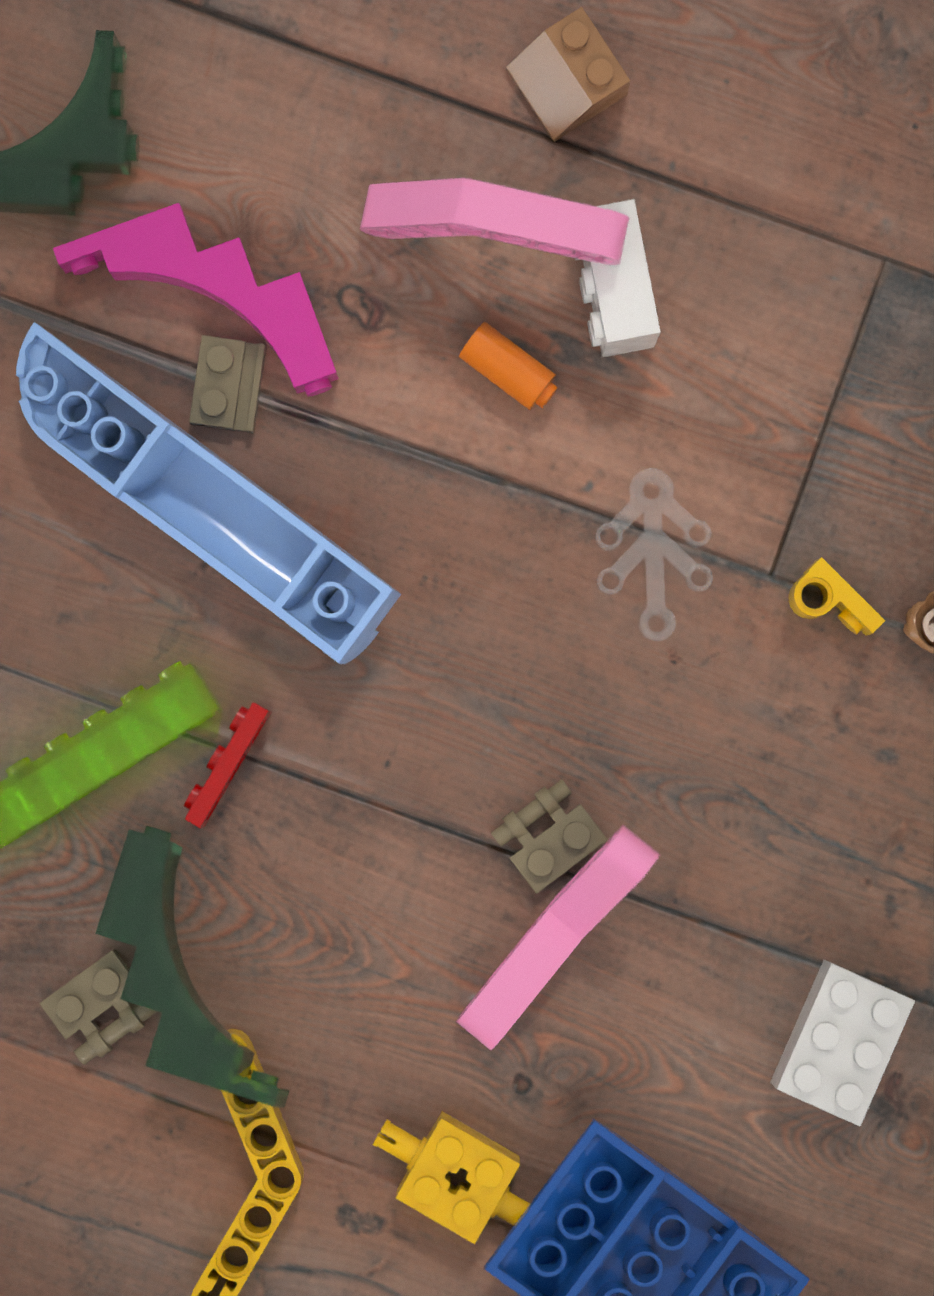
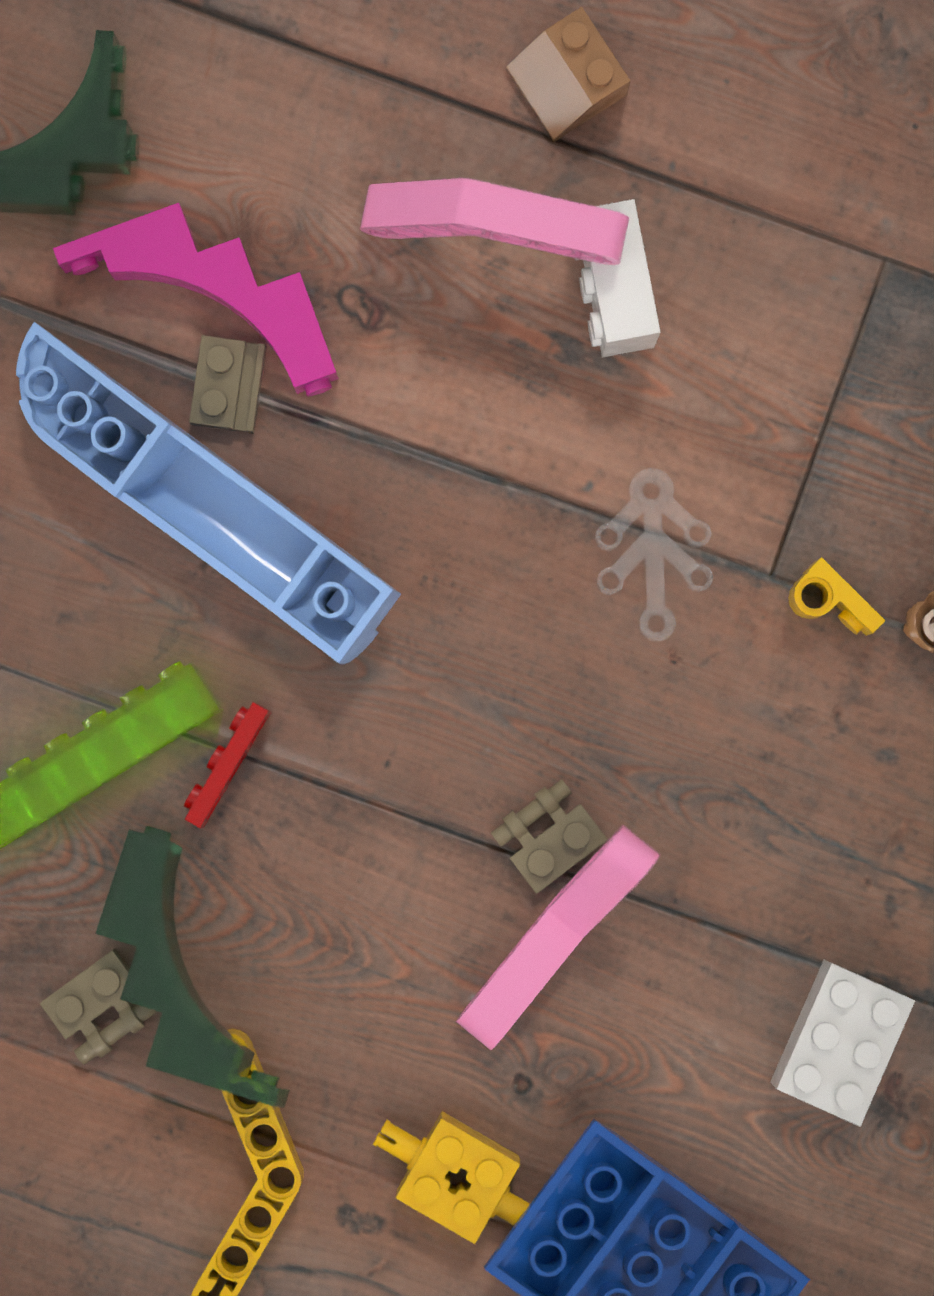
(509, 367): orange brick -> none

